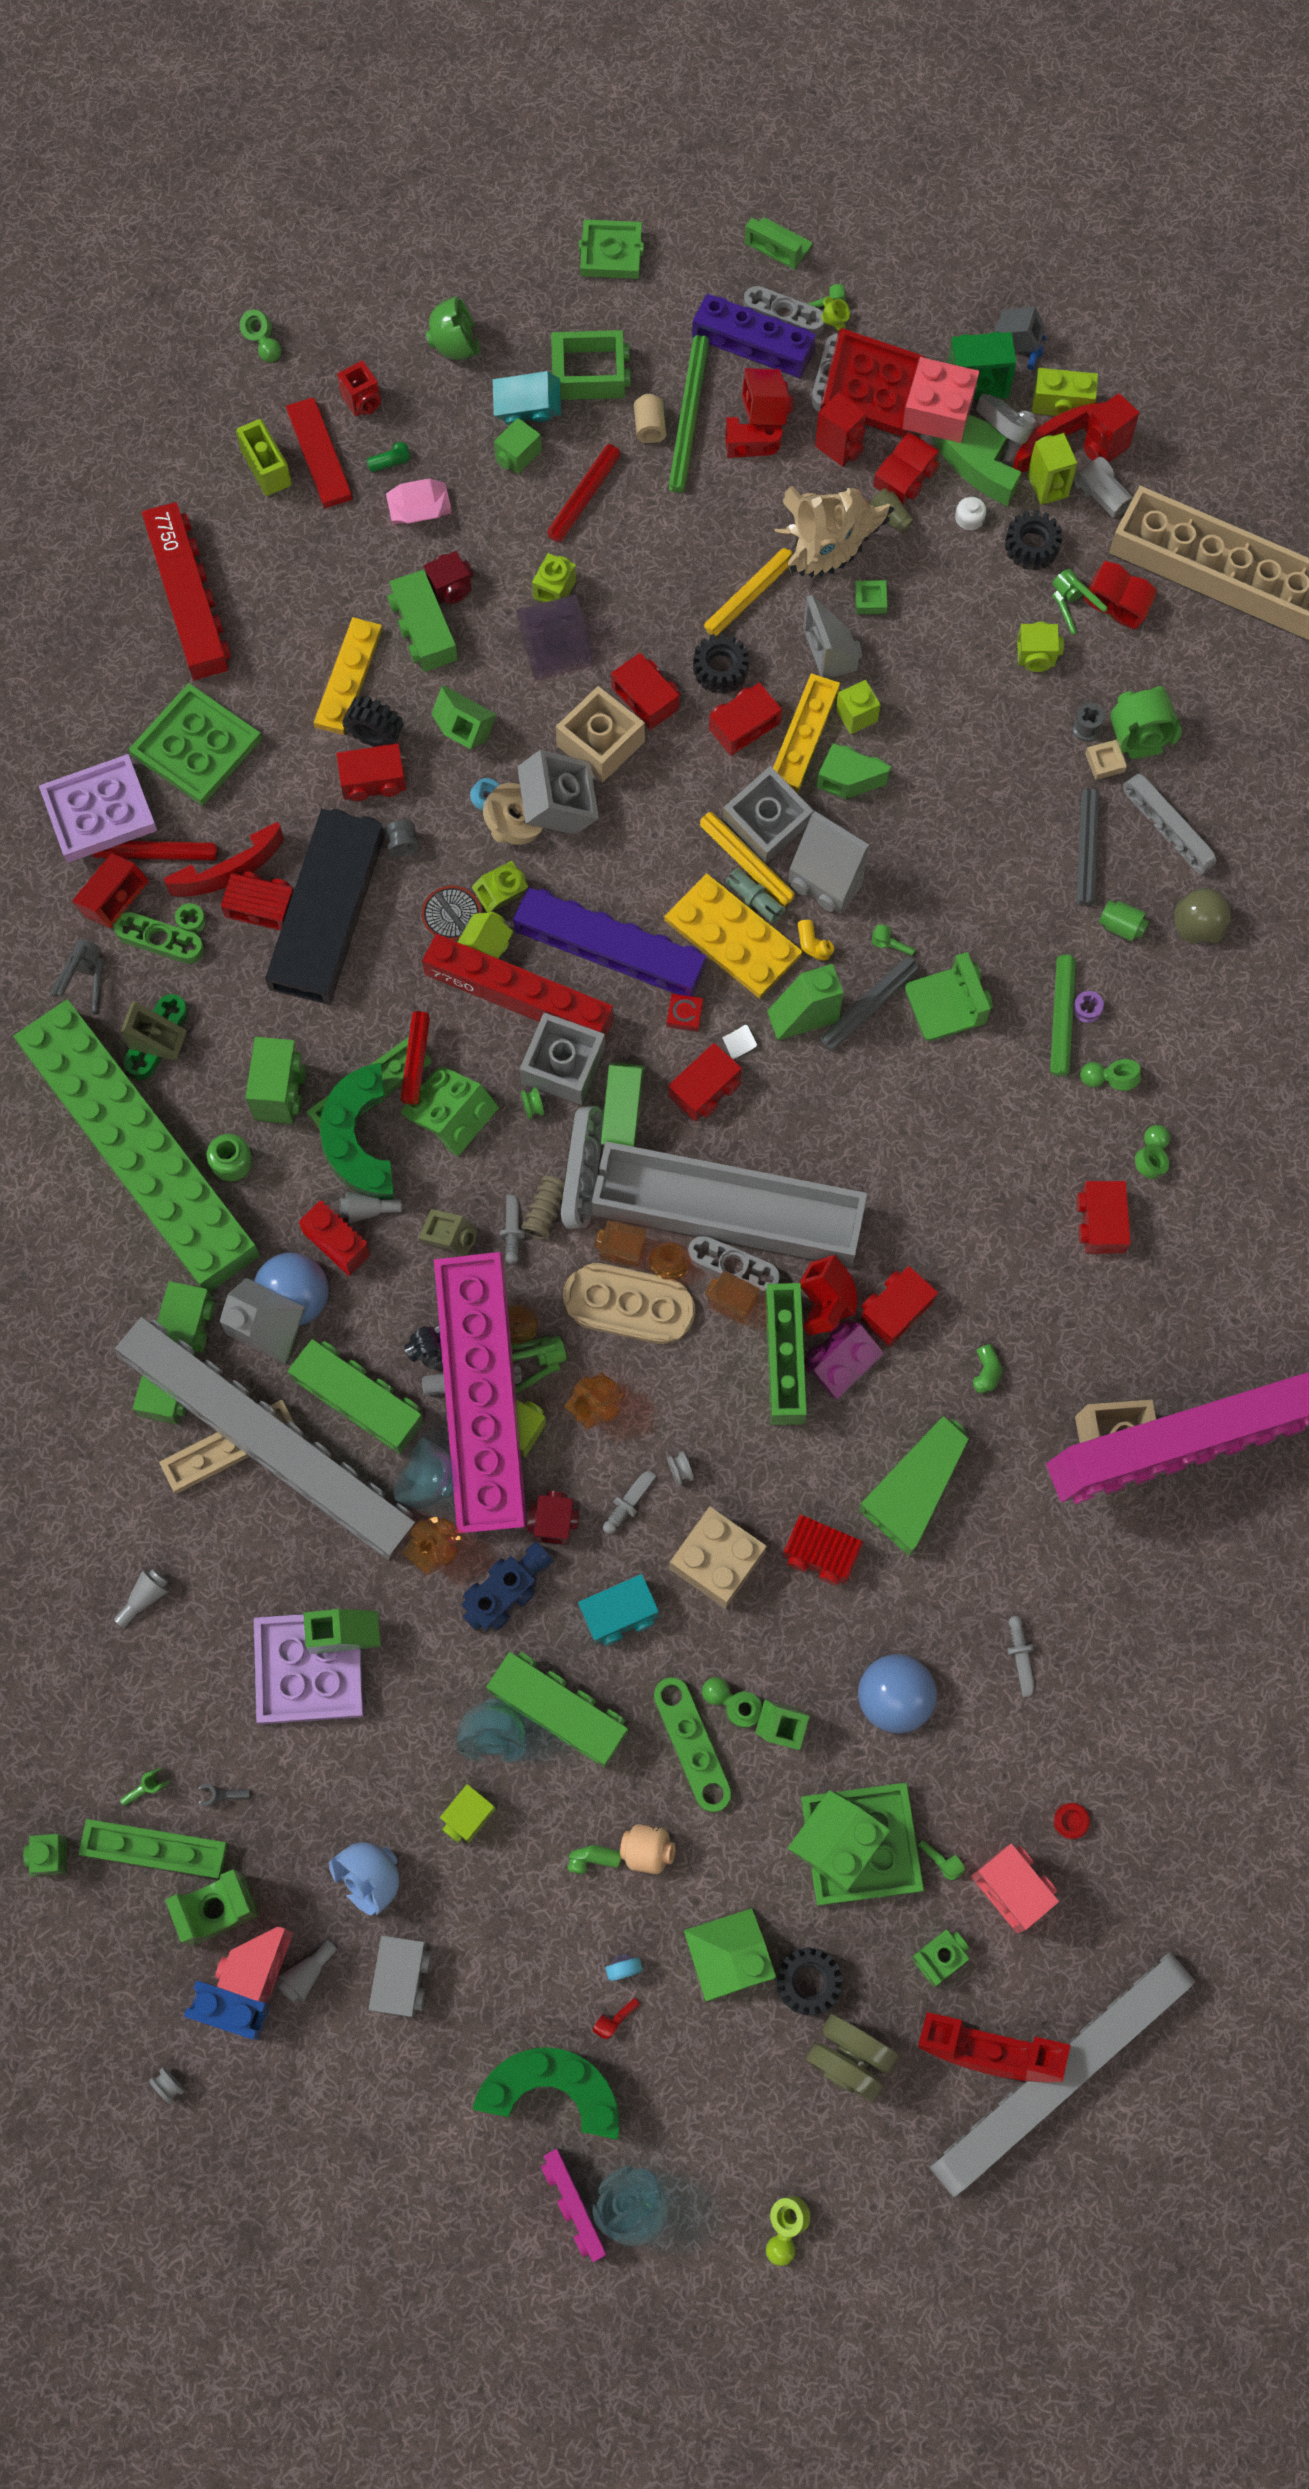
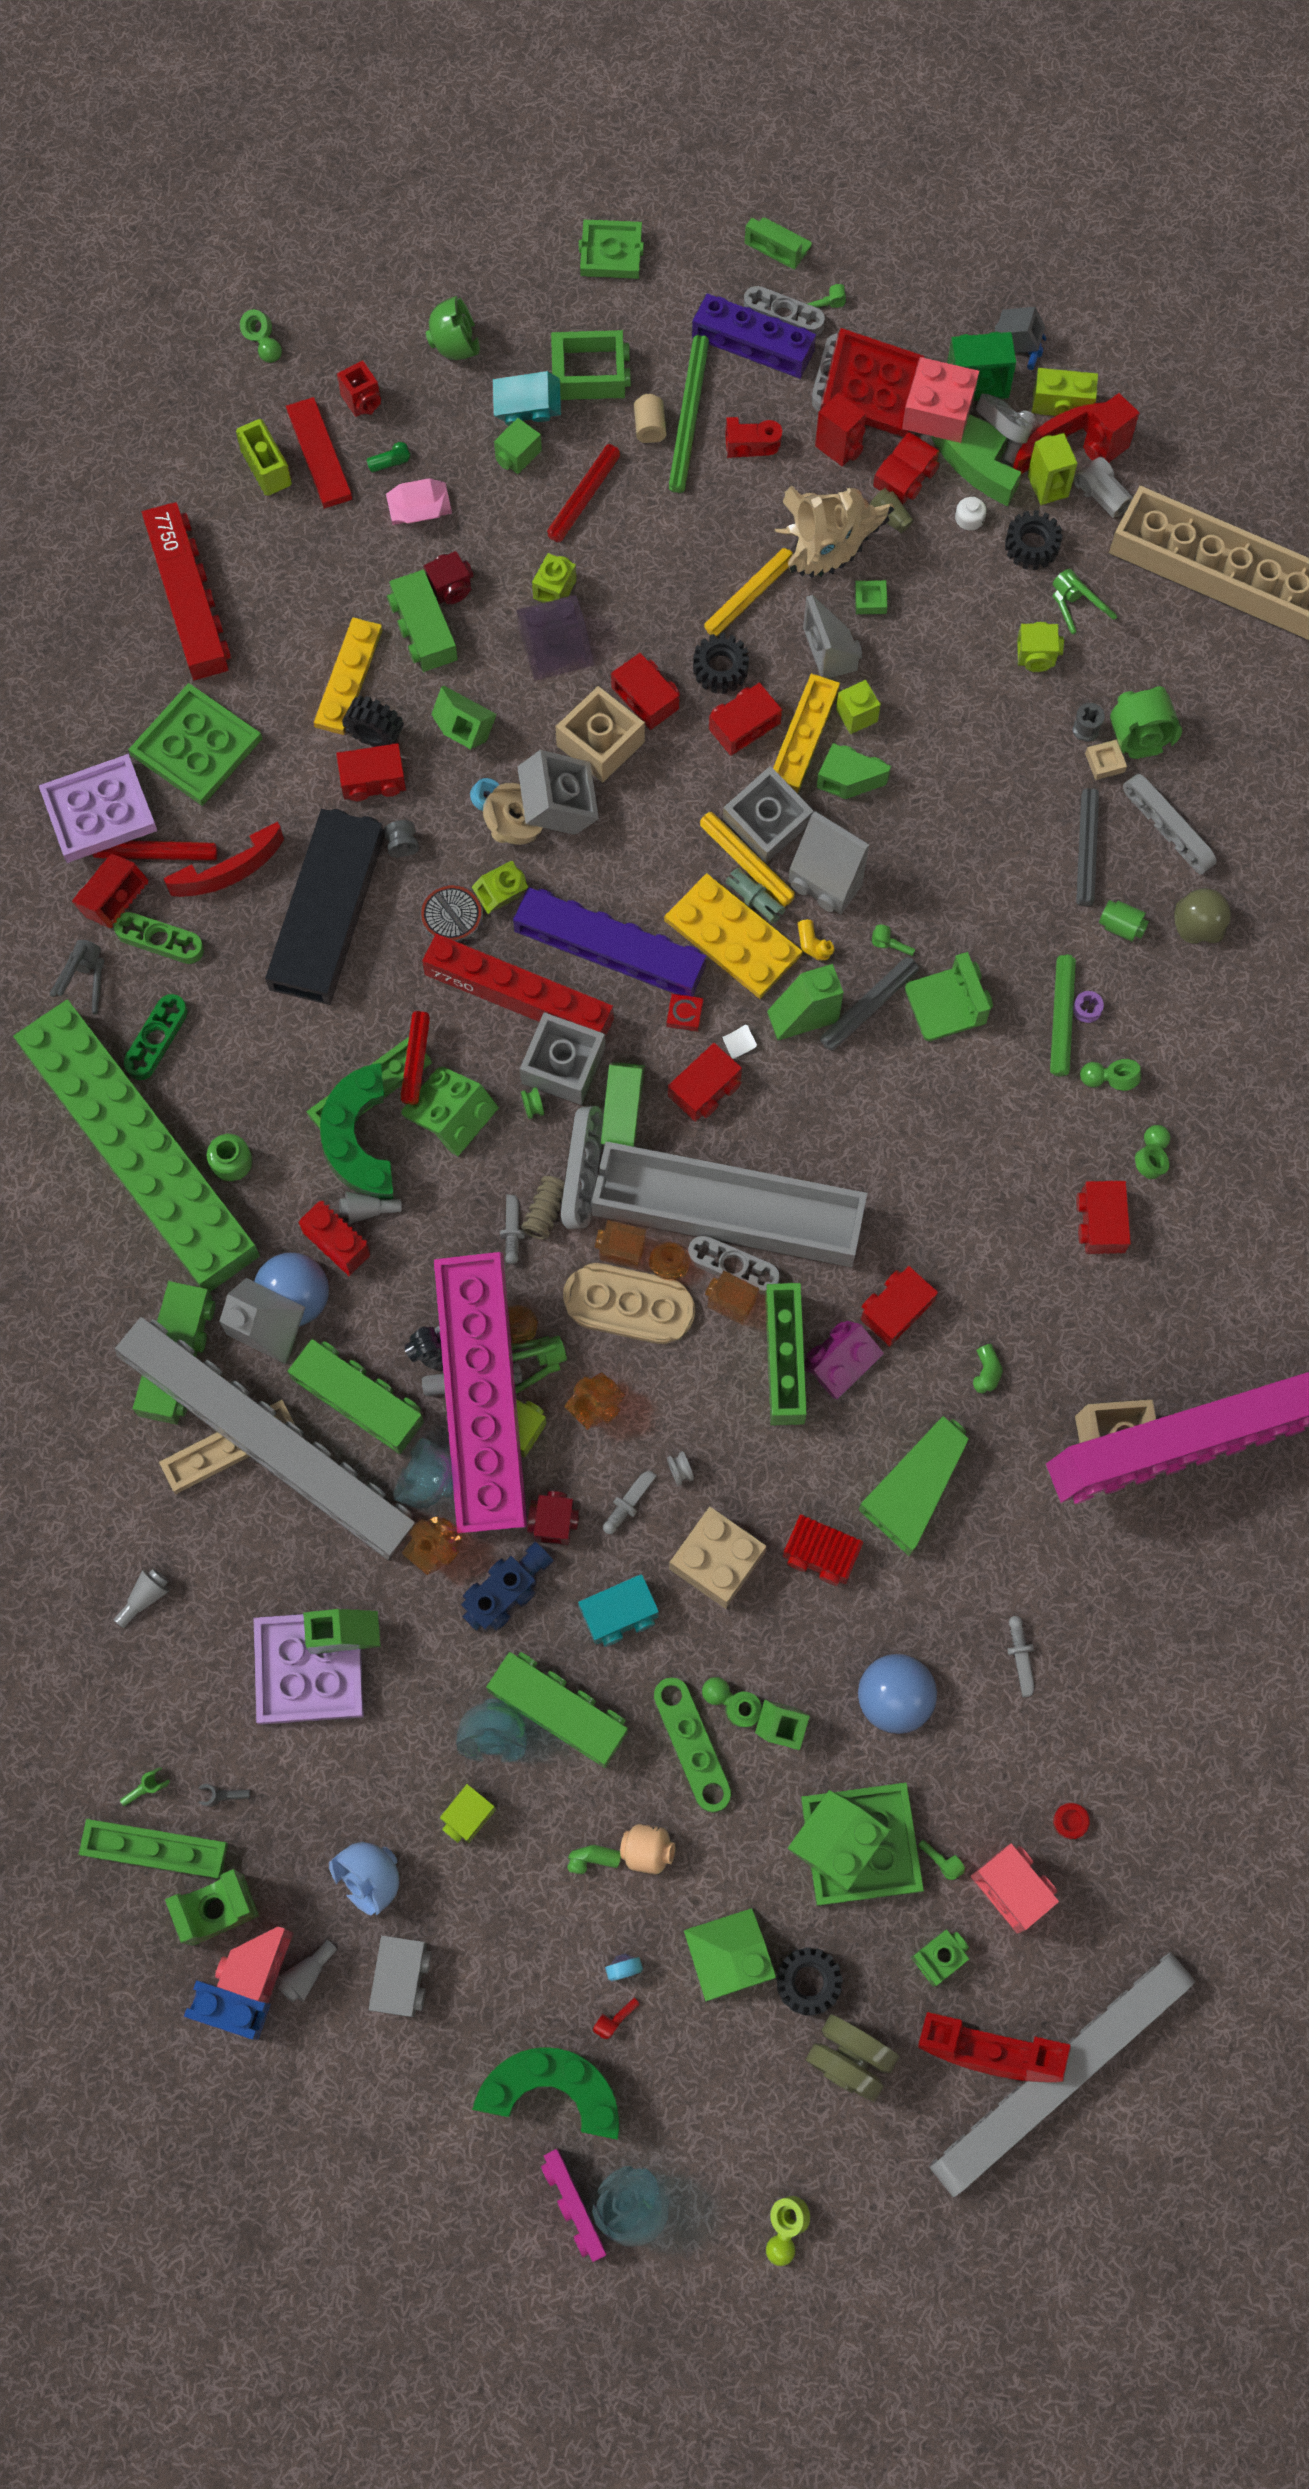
(46, 1855): bright green brick -> none
(152, 1033): olive slope -> none
(166, 2085): light grey bush -> none
(190, 909): bright green bush -> none
(257, 900): red brick -> none
(275, 1080): bright green brick -> none
(448, 1232): olive bracket -> none
(487, 934): lime brick -> none
(766, 396): red brick -> none
(831, 1291): red brick -> none
(835, 312): lime plate -> none
(1124, 595): red brick -> none

